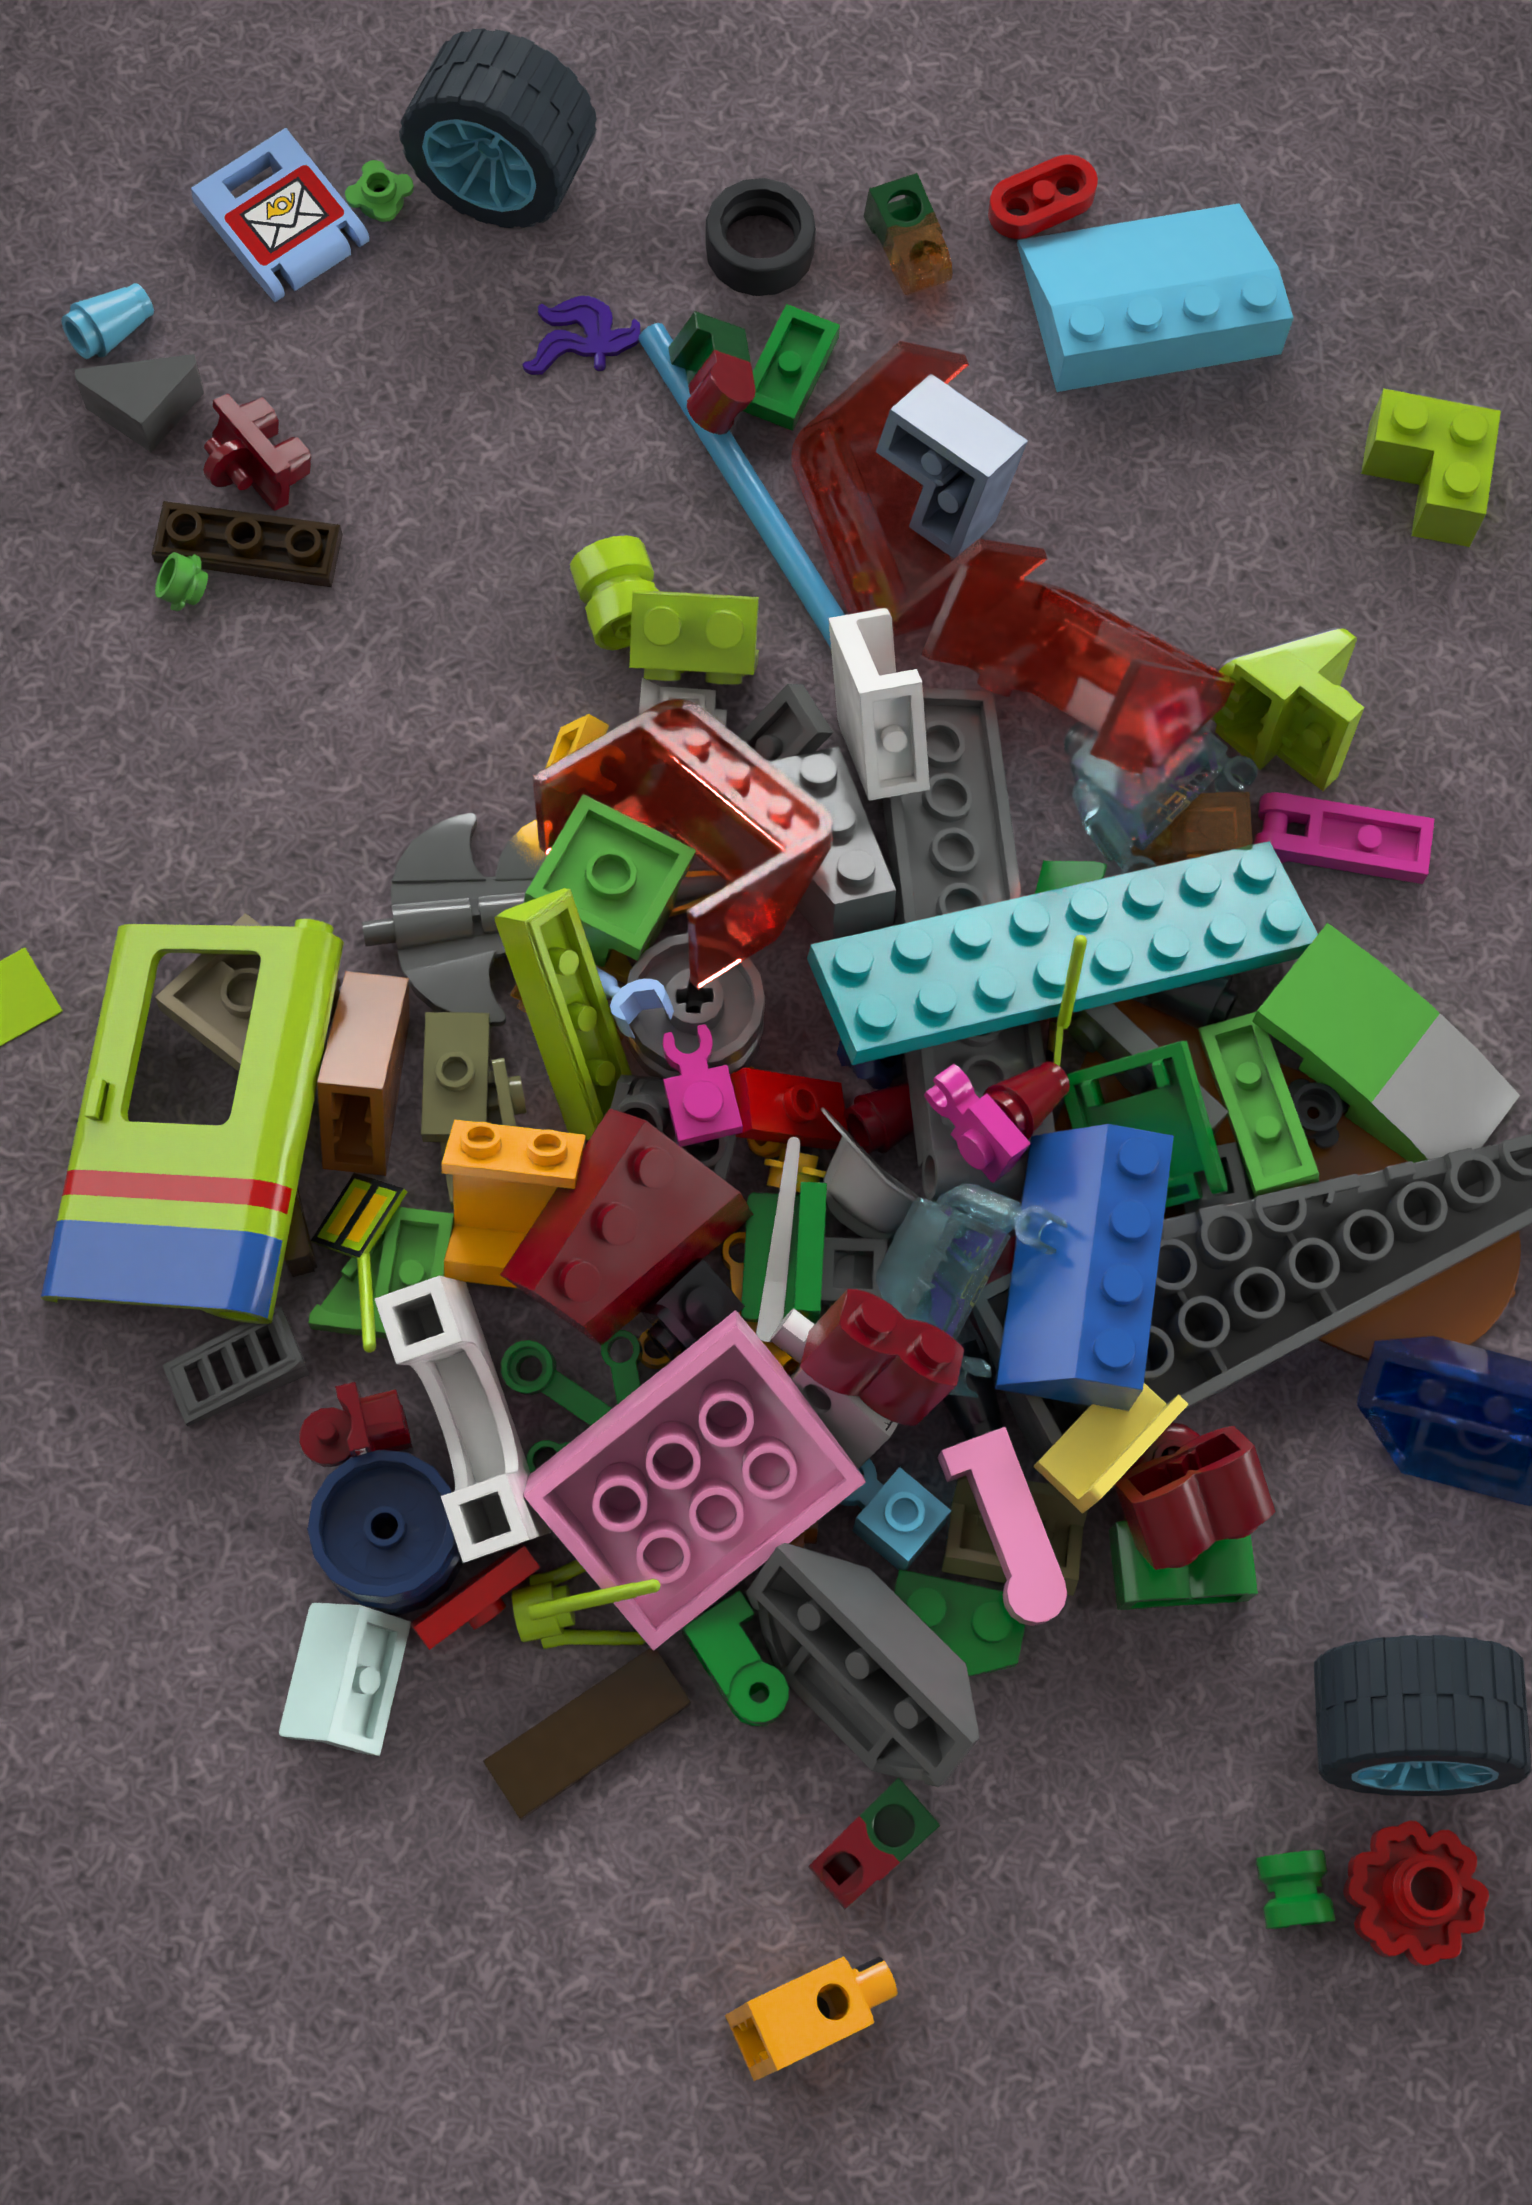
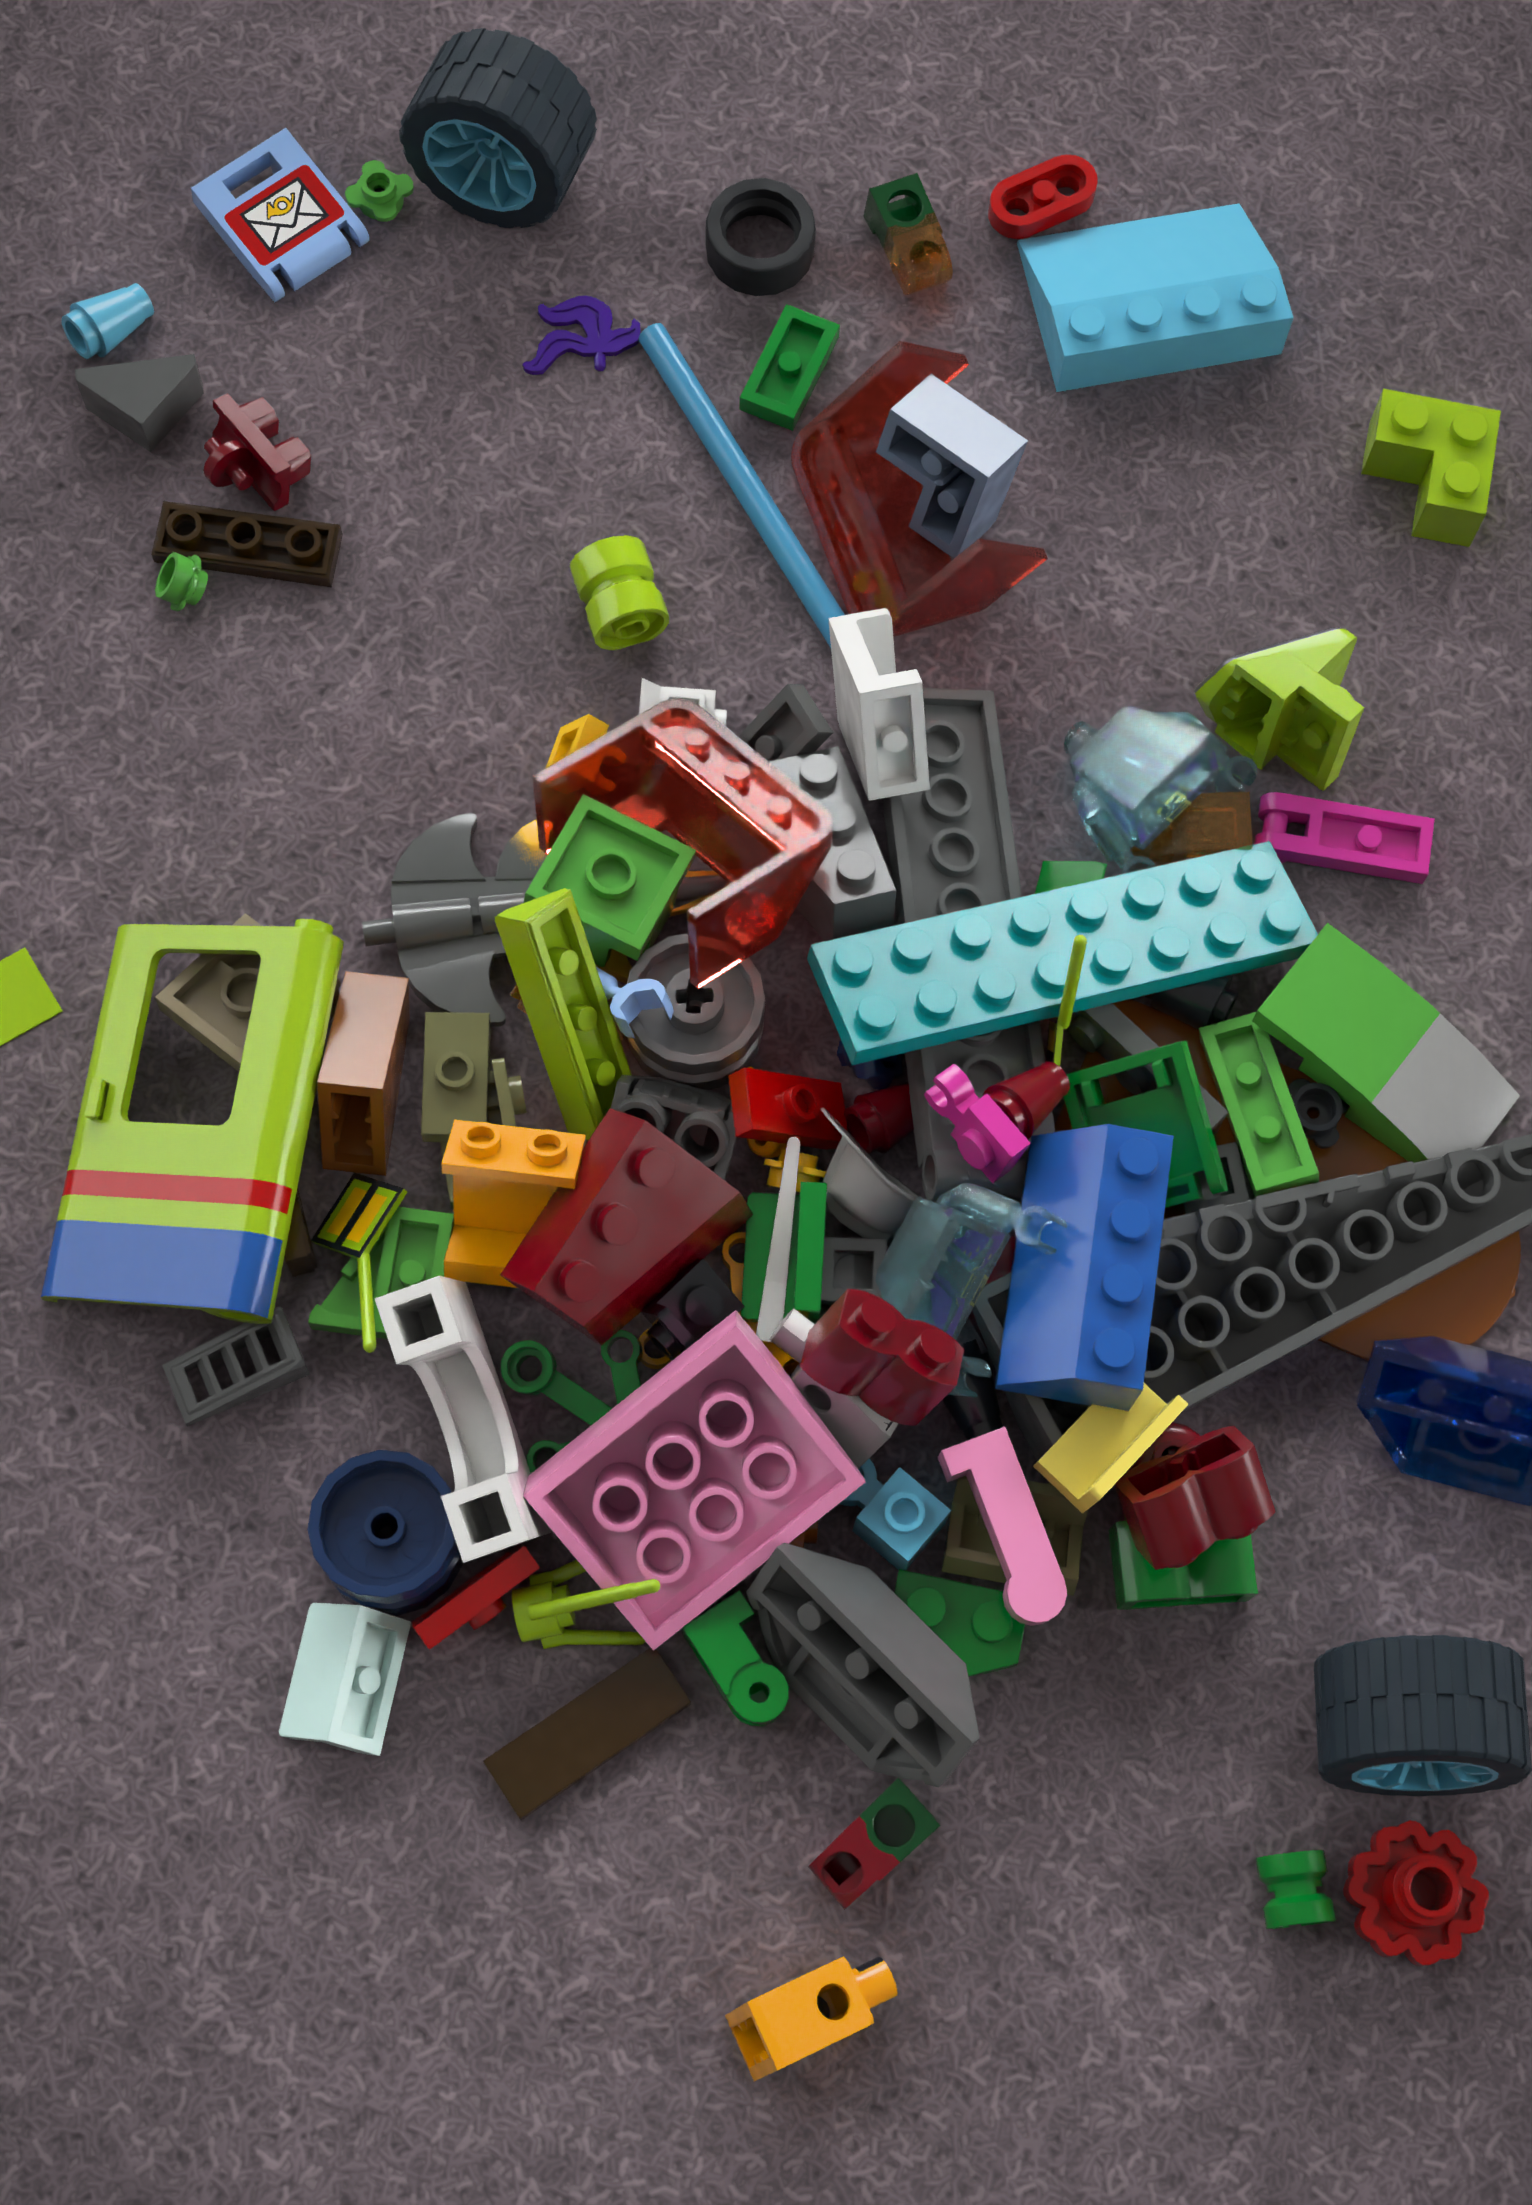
(364, 1426): dark red hips -> none
(694, 634): lime bracket -> none
(700, 1097): dark pink plate -> none
(716, 370): leg -> none
(1079, 659): clear red windscreen -> none

